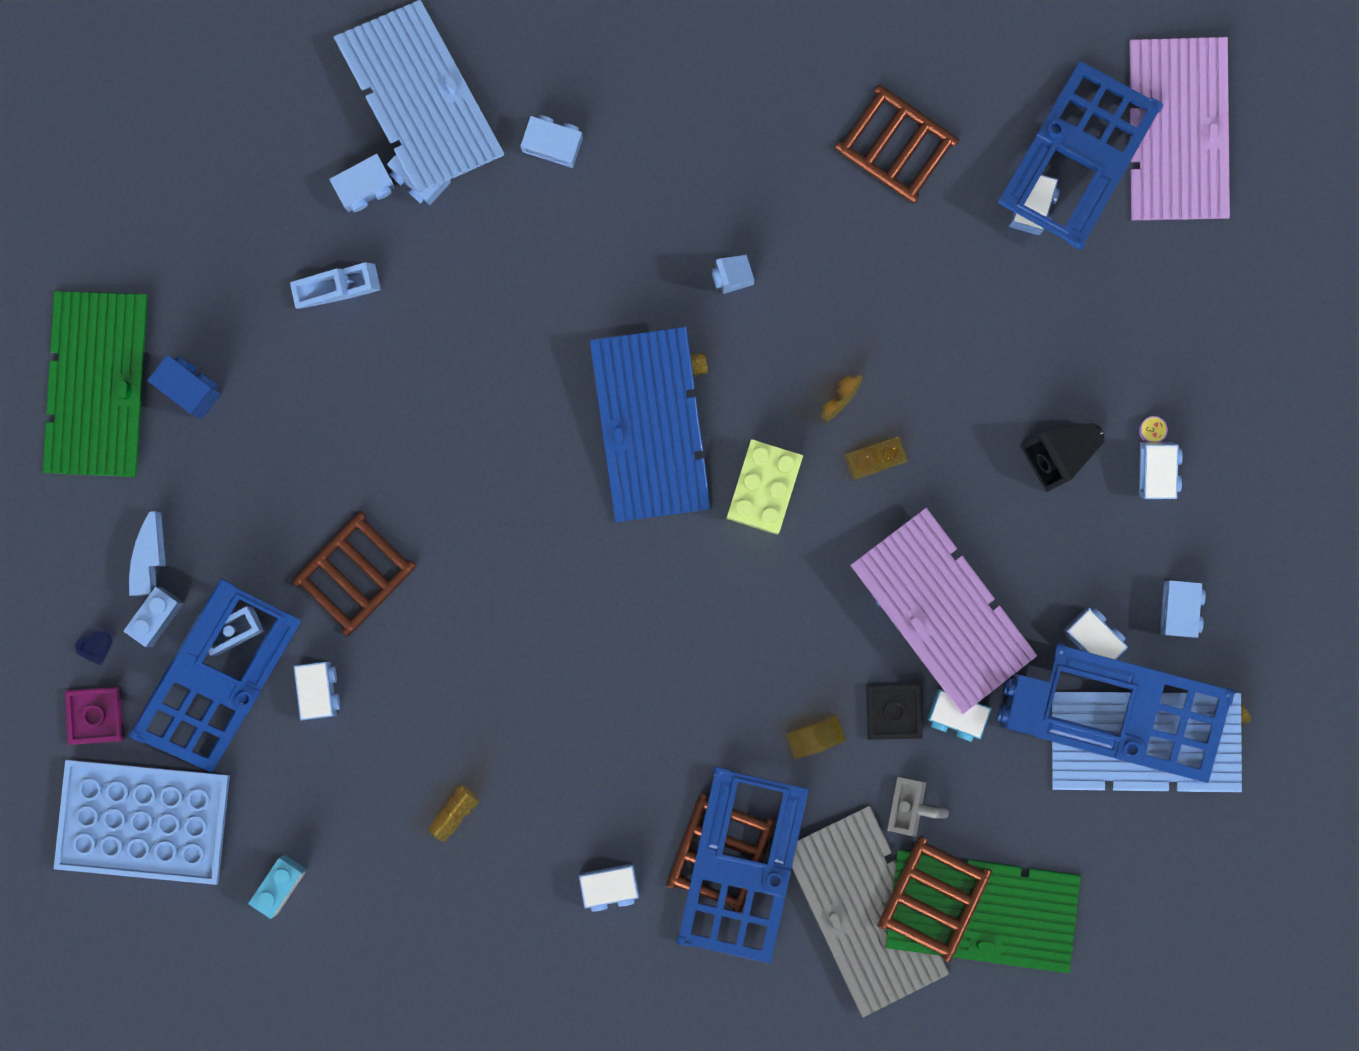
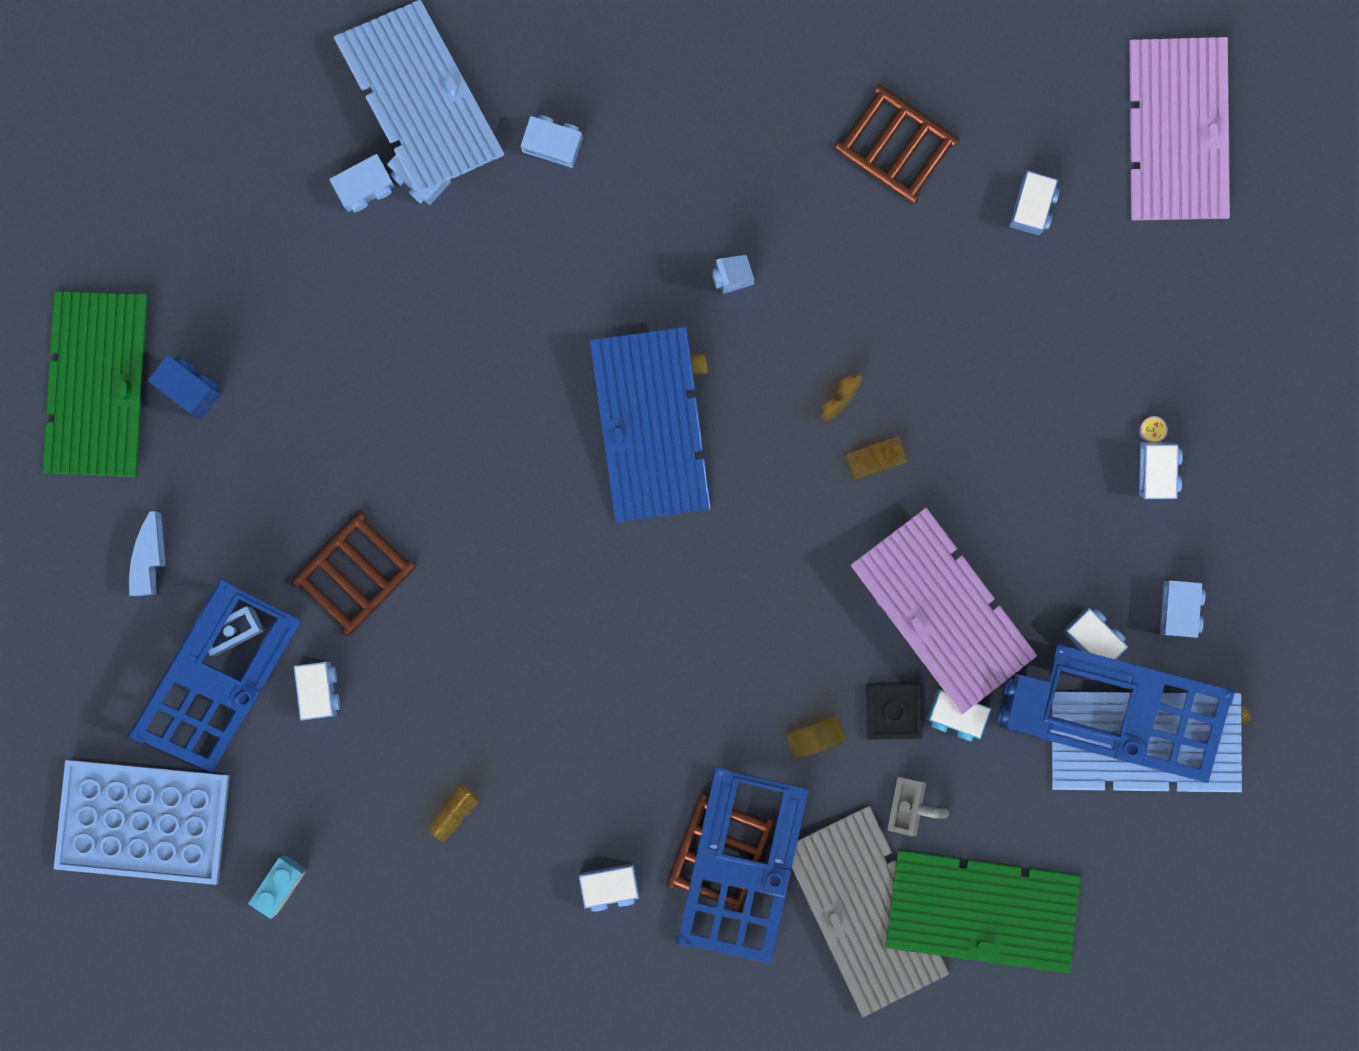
(94, 647): clear blue tile -> none
(94, 715): magenta tile -> none
(154, 617): light blue brick -> none
(335, 285): light blue slope -> none
(764, 487): yellowish green brick -> none
(958, 925): copper bar -> none
(1062, 452): black slope -> none
(1083, 148): blue door -> none

